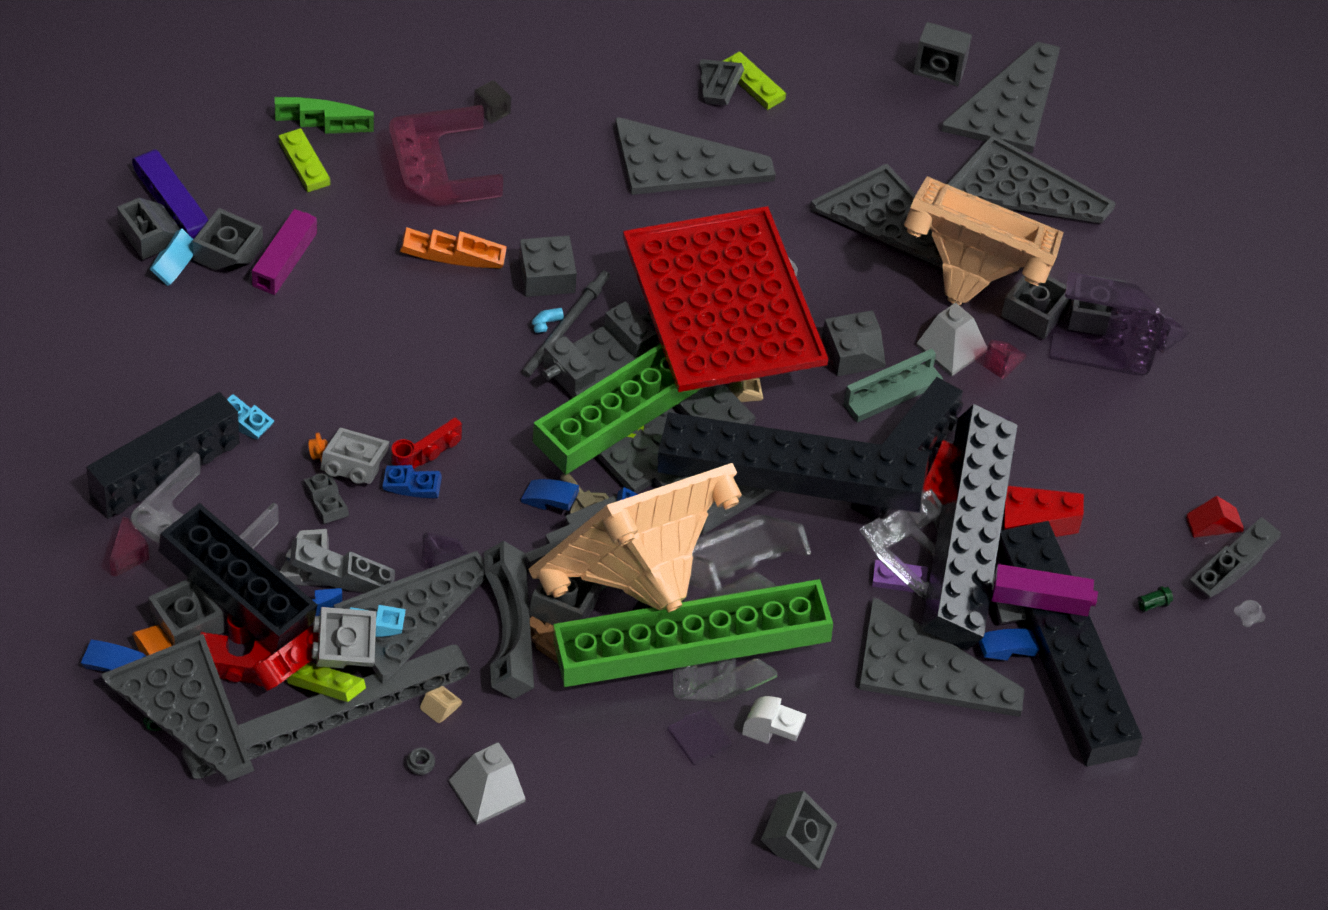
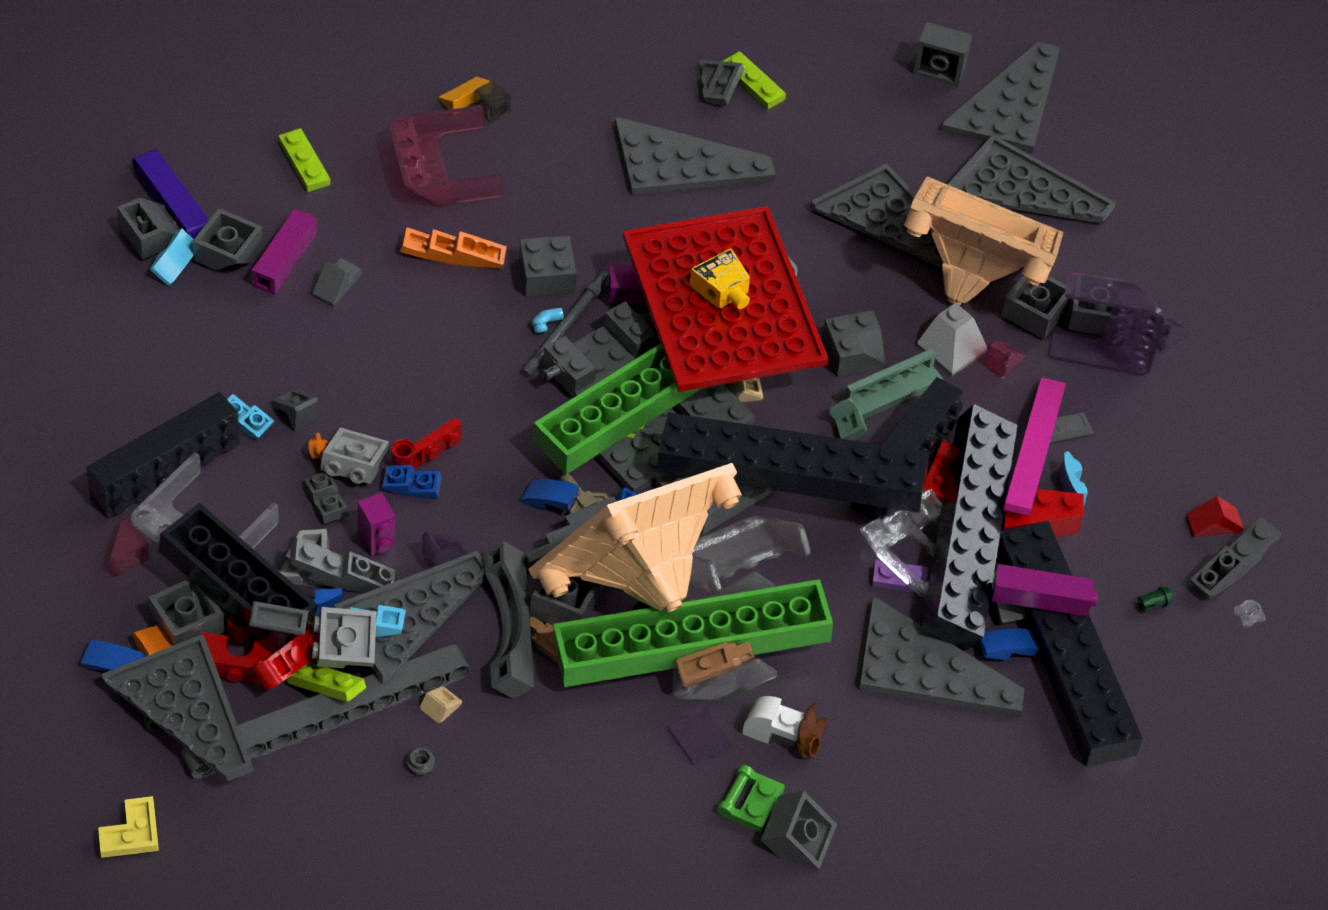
(134, 837): none -> light yellow plate
(278, 618): none -> dark grey tile
(299, 406): none -> dark grey slope
(317, 112): bright green slope -> none
(336, 281): none -> dark grey slope
(376, 524): none -> magenta brick
(462, 95): none -> light orange slope
(487, 784): light grey slope -> none
(624, 285): none -> magenta brick
(712, 662): none -> medium nougat hinge
(722, 280): none -> yellow torso
(759, 802): none -> bright green plate
(810, 733): none -> reddish brown plate
(848, 419): none -> sand green bracket
(1035, 447): none -> dark pink tile
(1070, 475): none -> medium azure slope
(1071, 427): none -> dark grey tile

